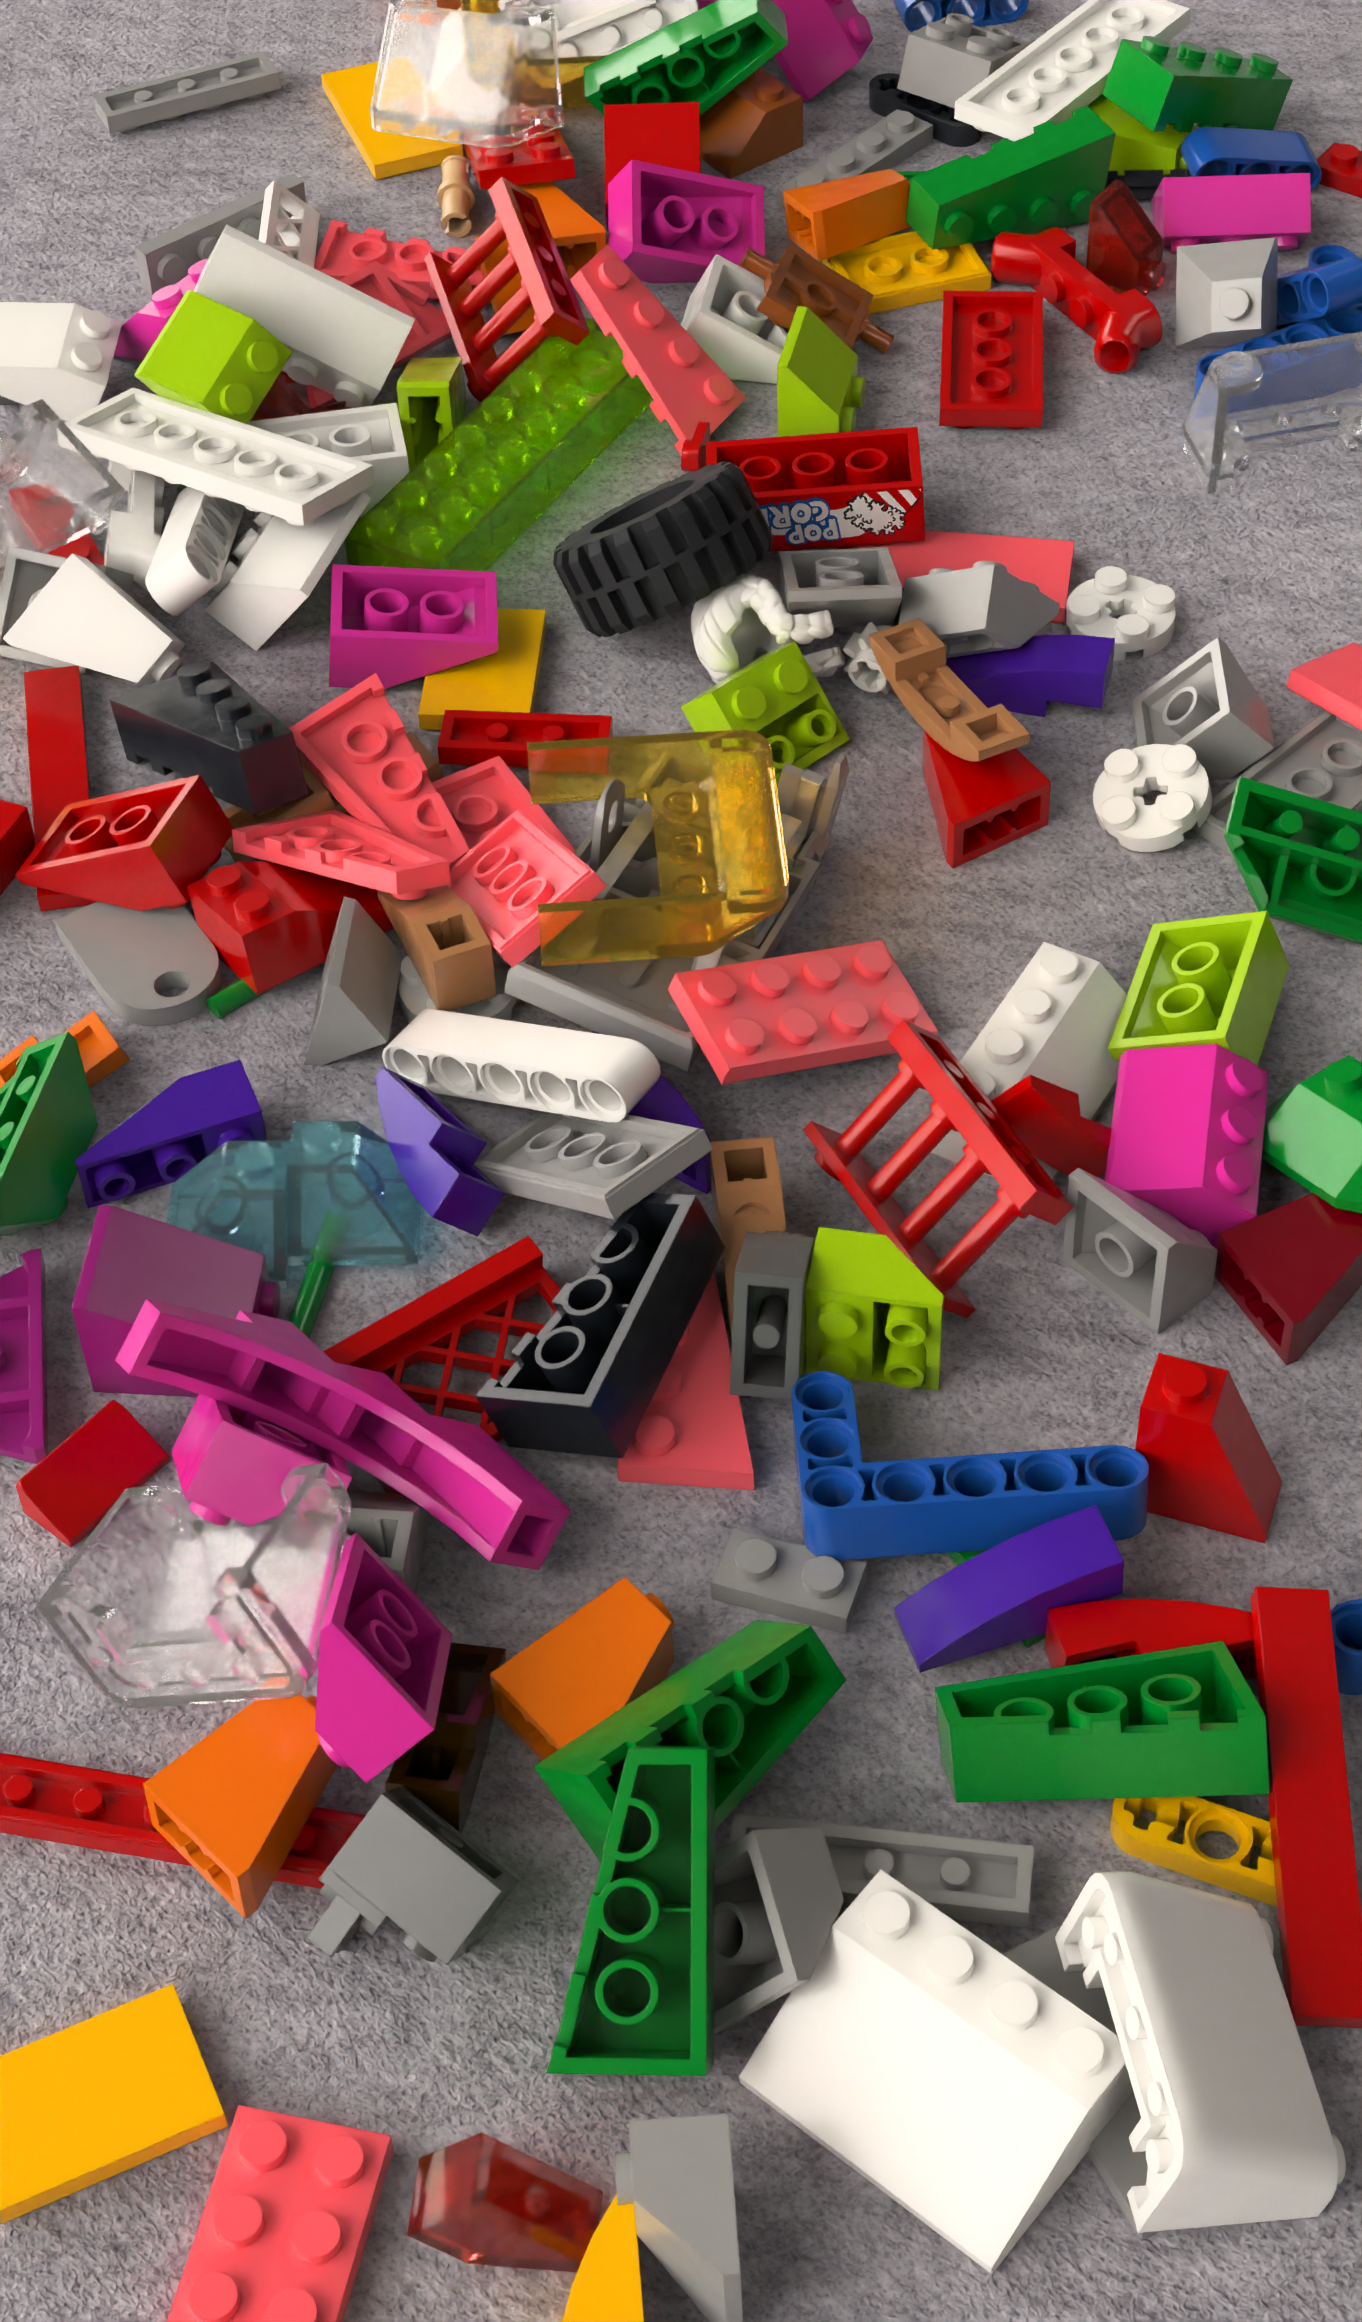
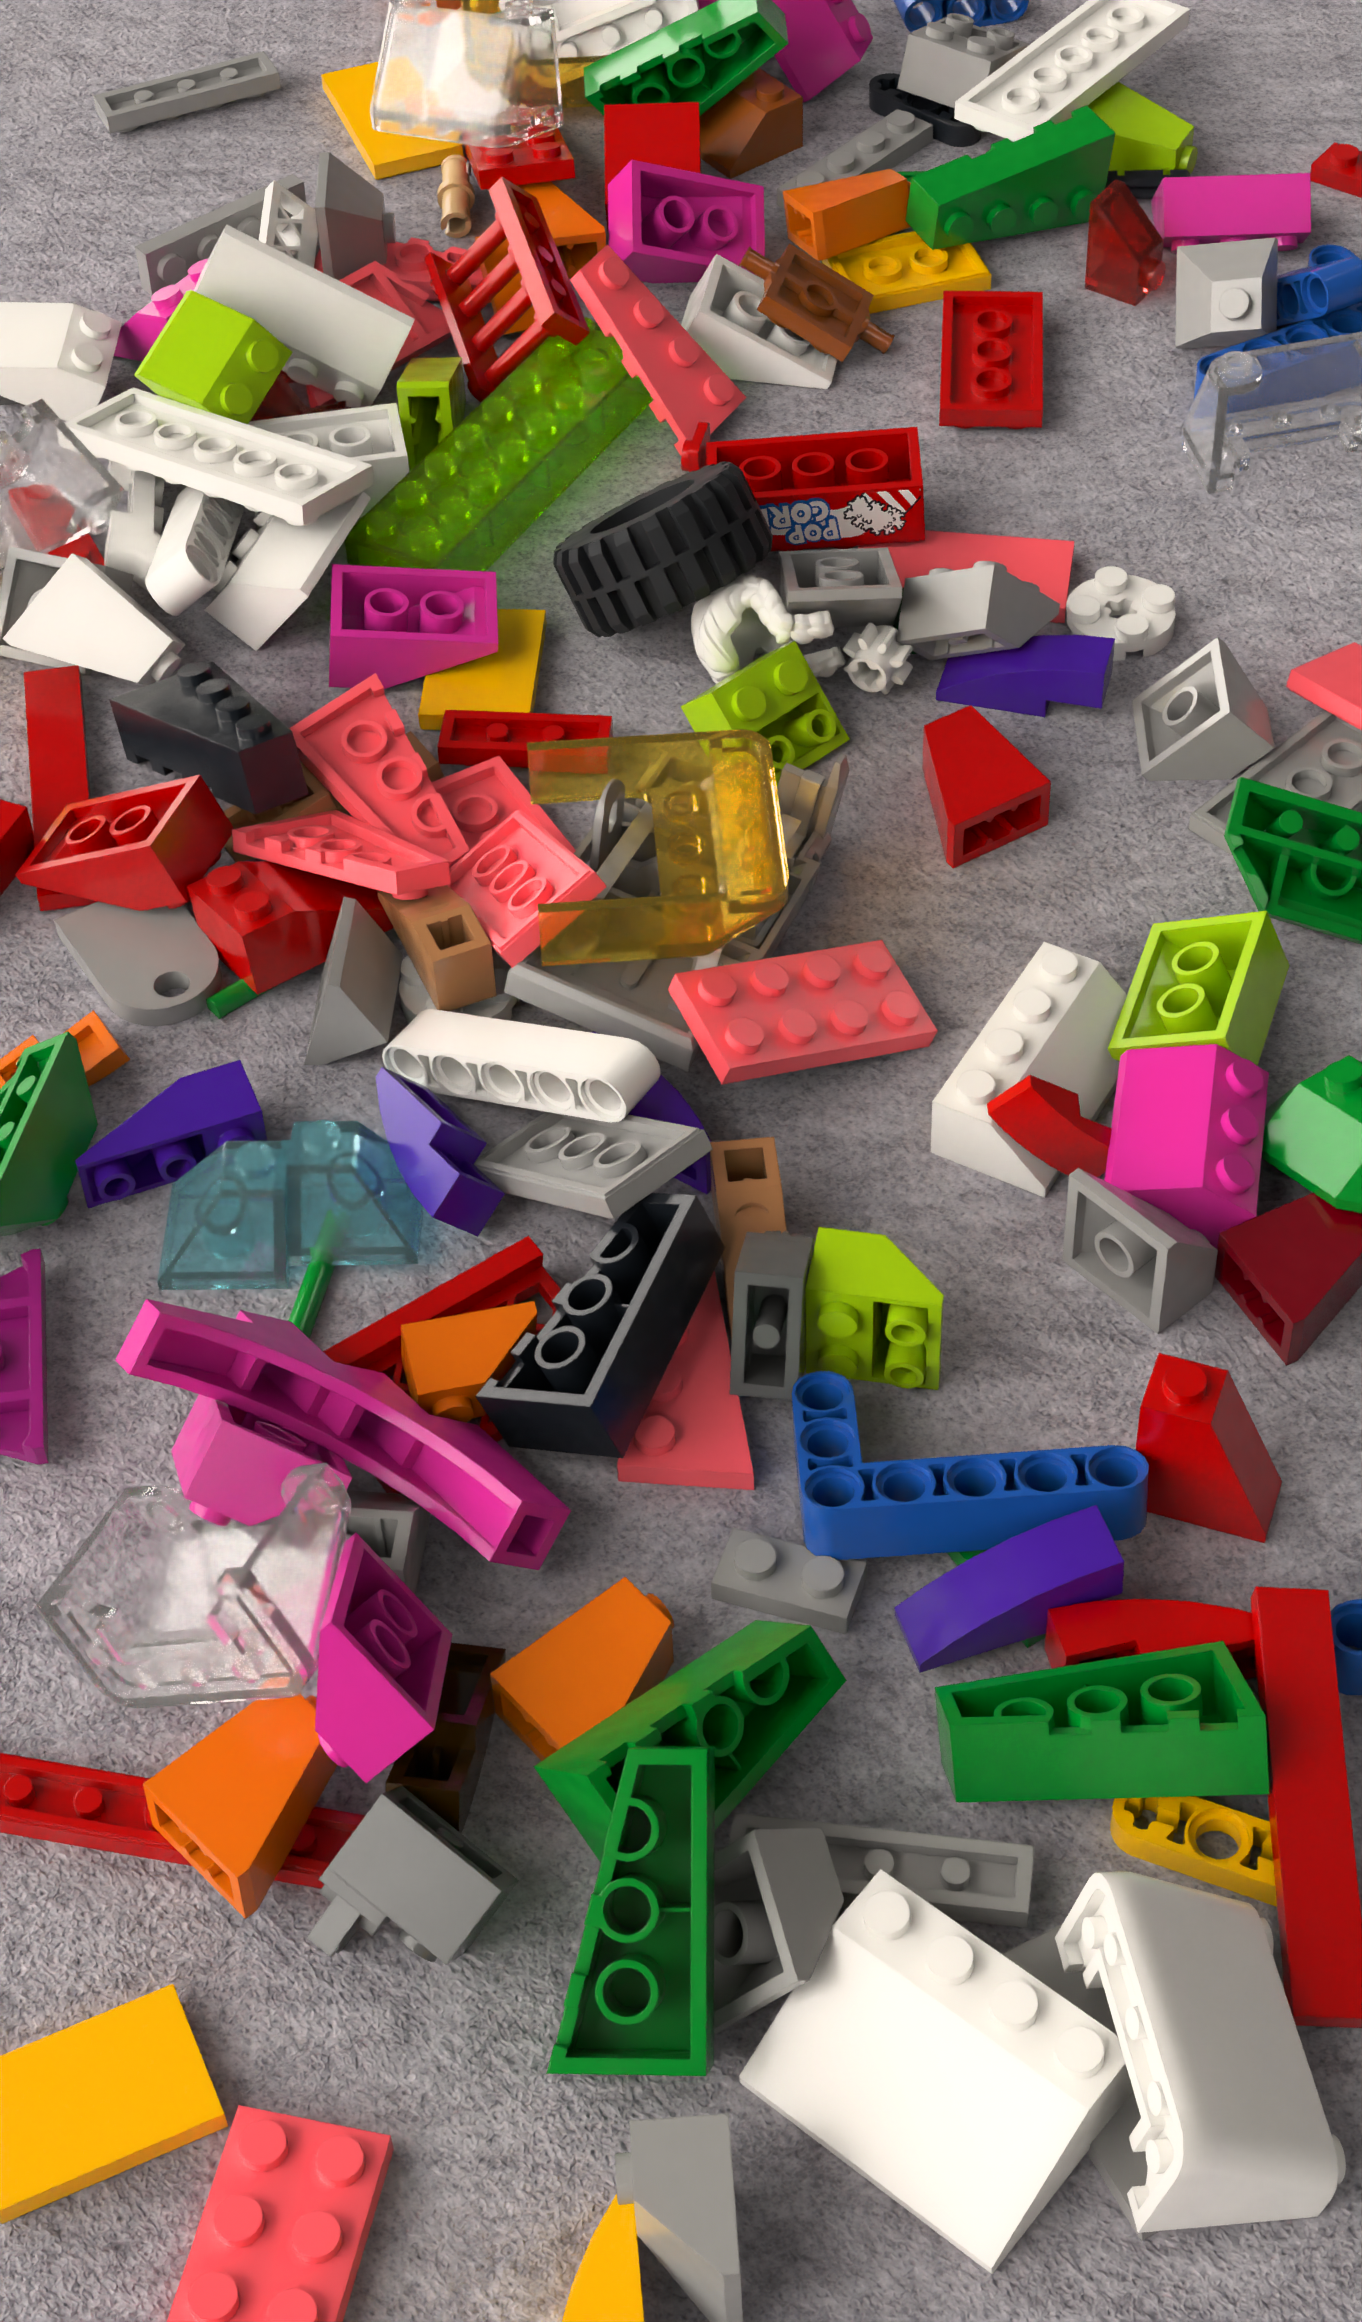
(89, 1472): red slope -> none
(149, 1259): magenta slope -> none
(350, 219): none -> light grey slope
(457, 1354): none -> orange slope
(502, 2207): clear red slope -> none
(817, 380): lime slope -> none
(937, 698): medium nougat slope -> none
(989, 1149): red fence -> none
(1047, 263): red plate -> none
(1147, 769): white plate -> none
(1195, 87): green wedge -> none
(1248, 152): blue beam -> none

